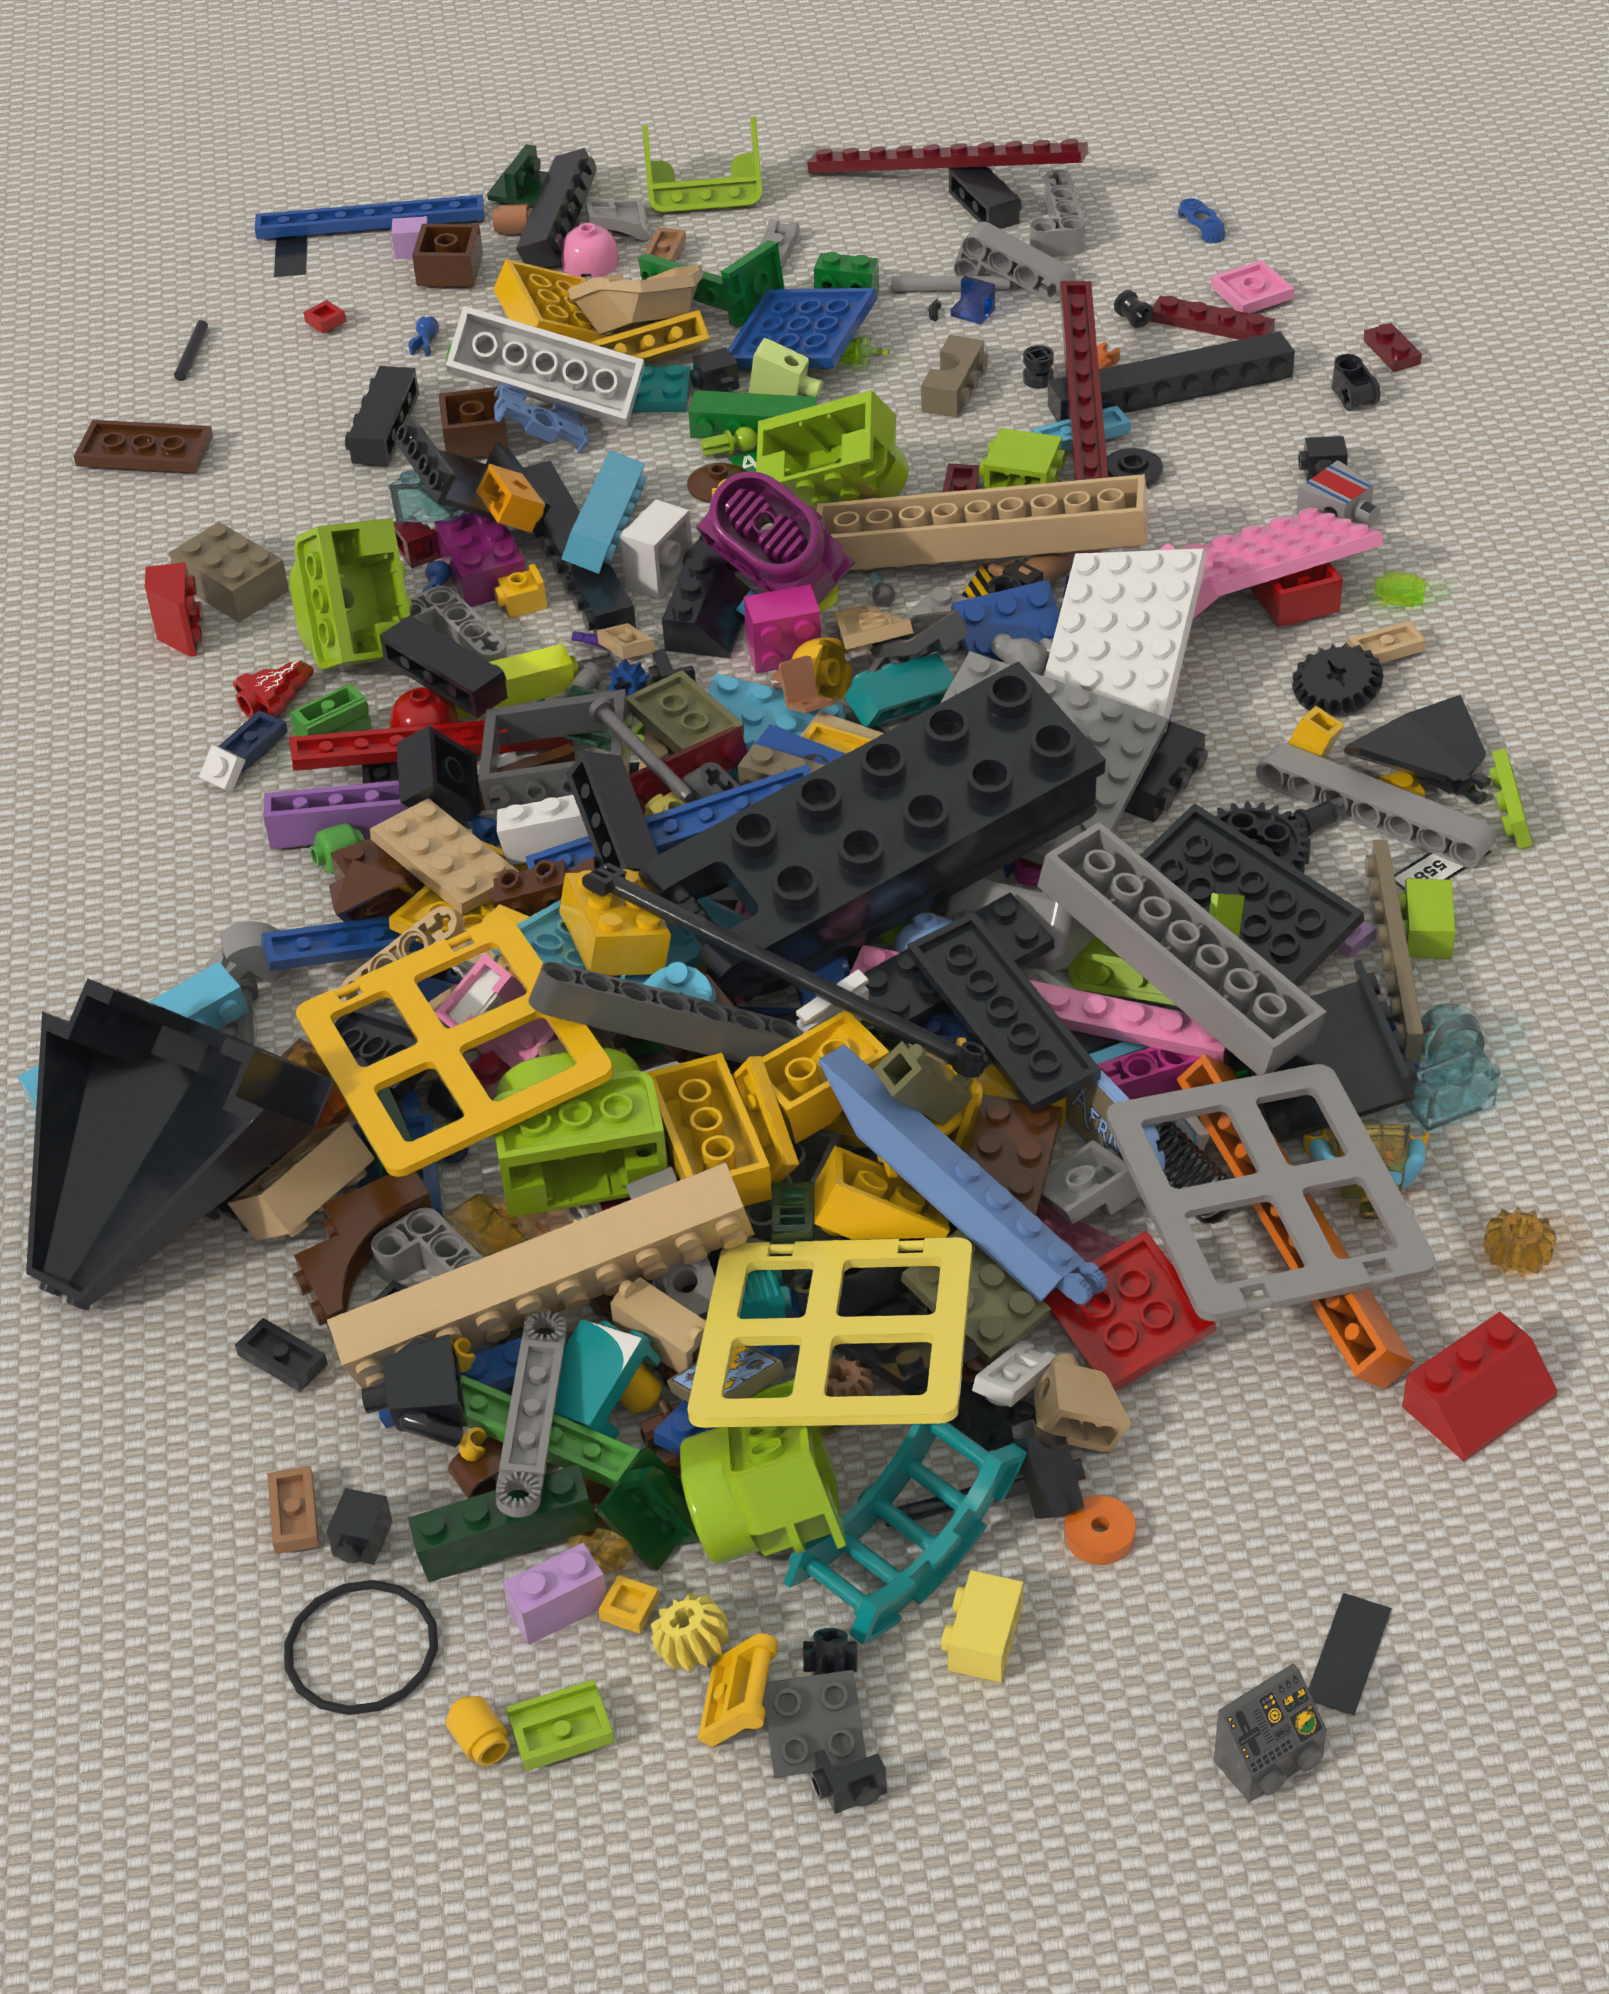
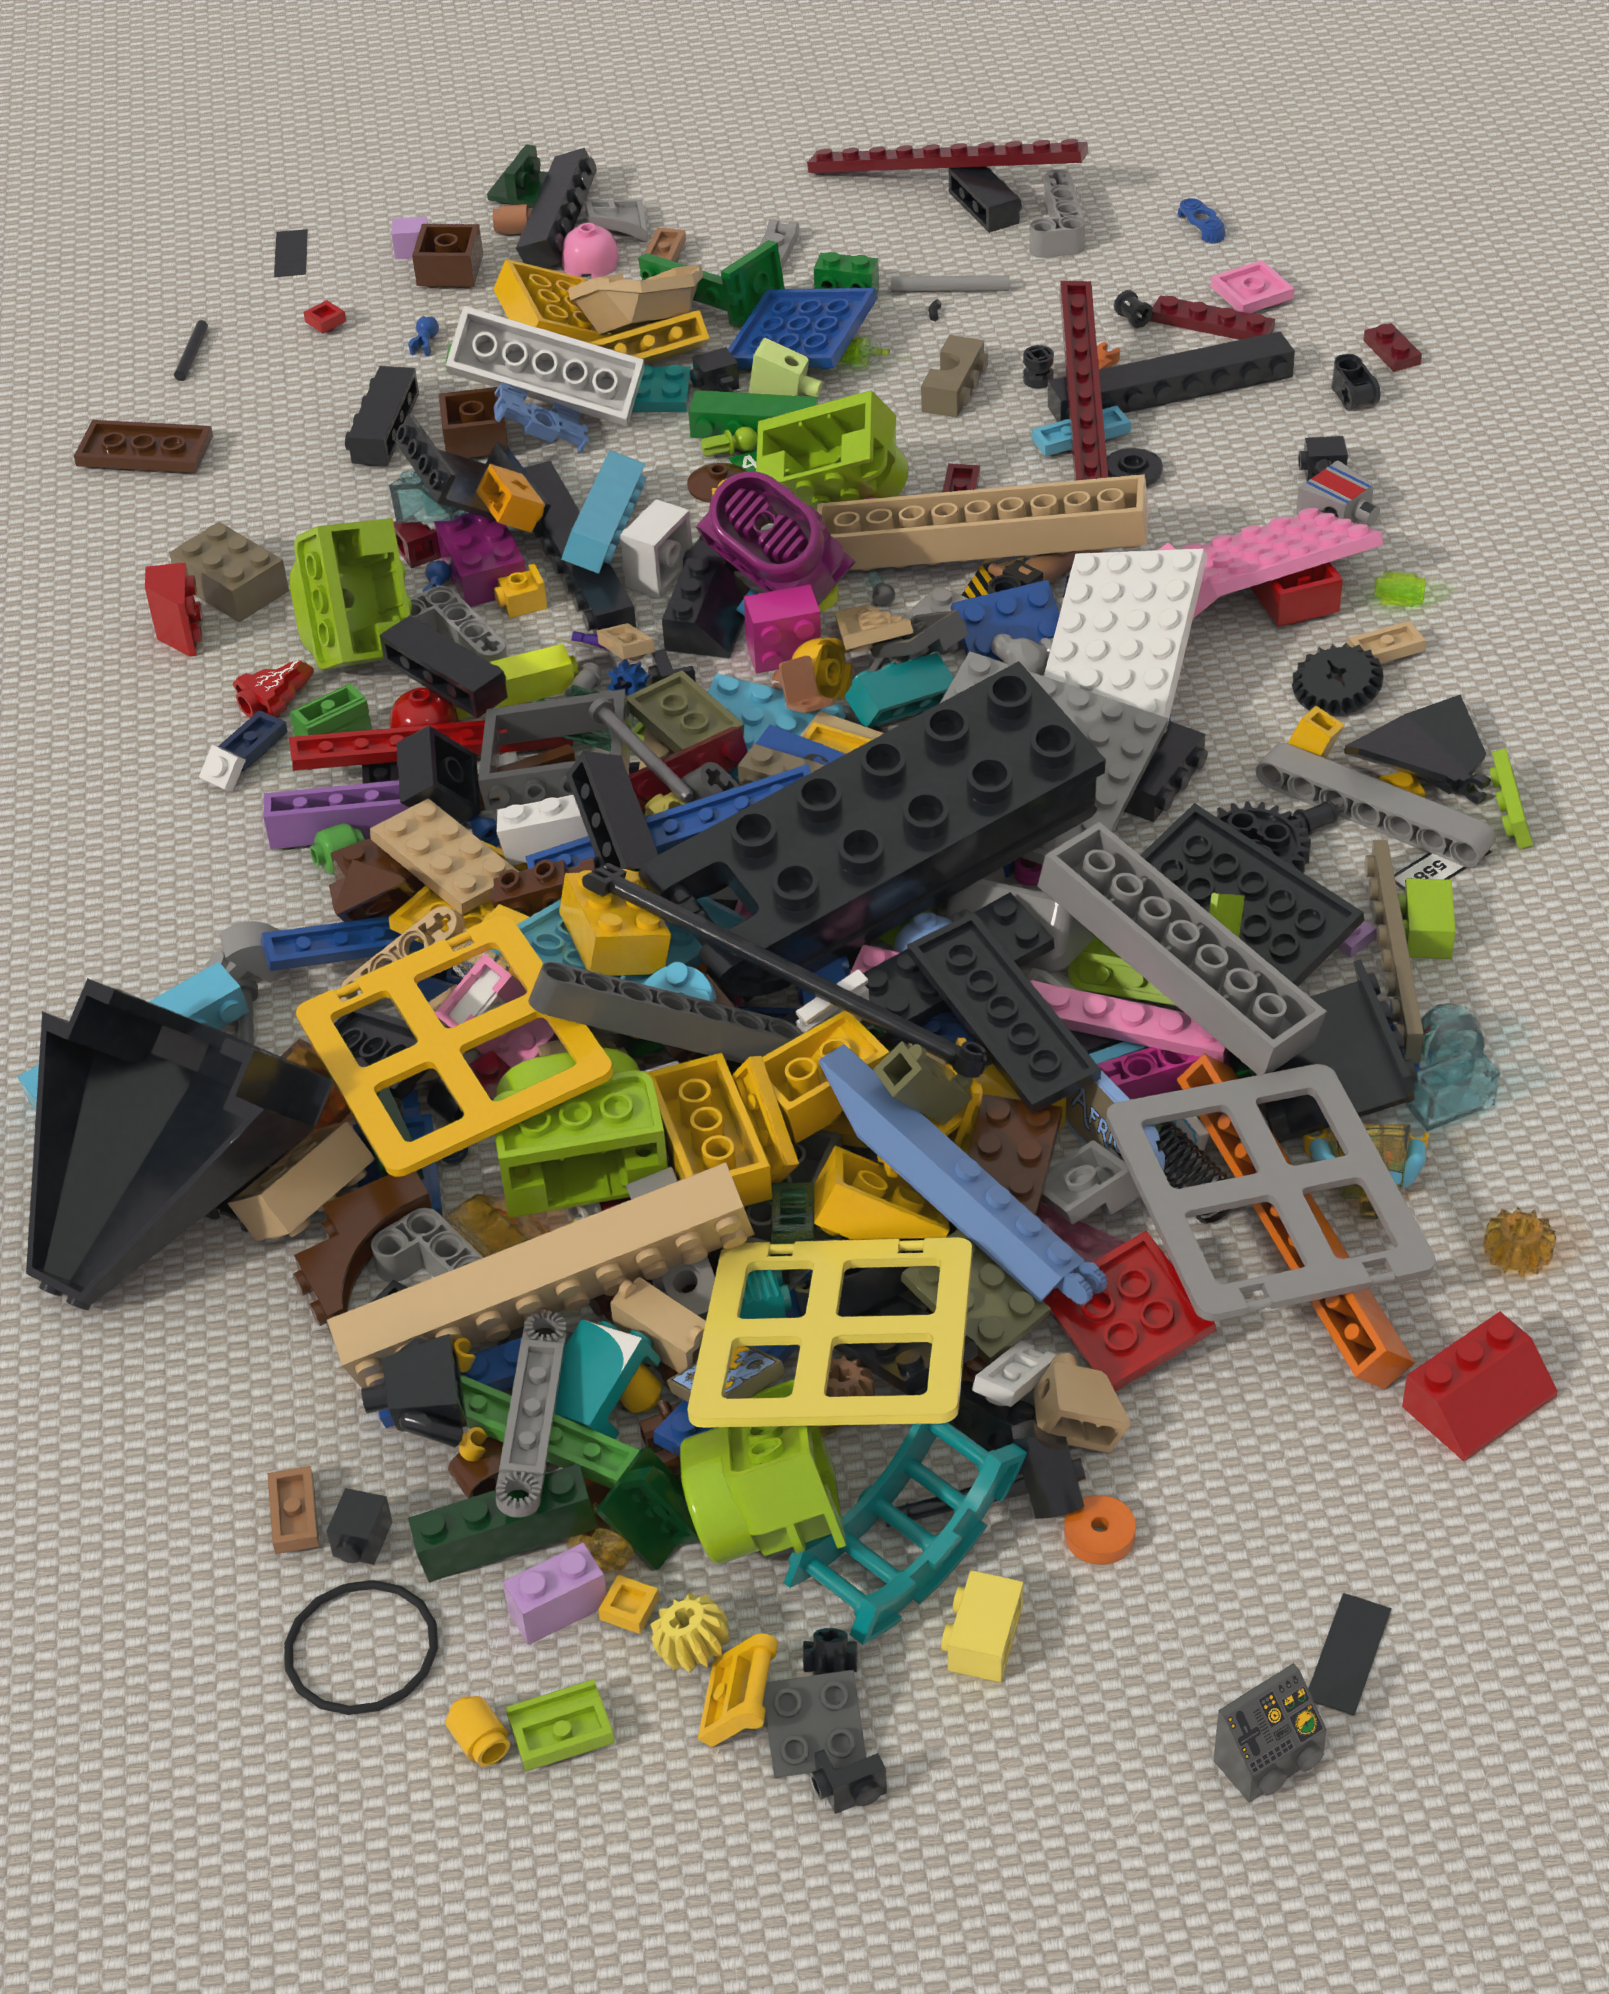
(281, 1354): black plate -> none
(366, 217): blue plate -> none
(739, 190): lime windscreen -> none
(976, 300): clear blue panel -> none
(1012, 259): light grey beam -> none
(1022, 459): lime brick -> none

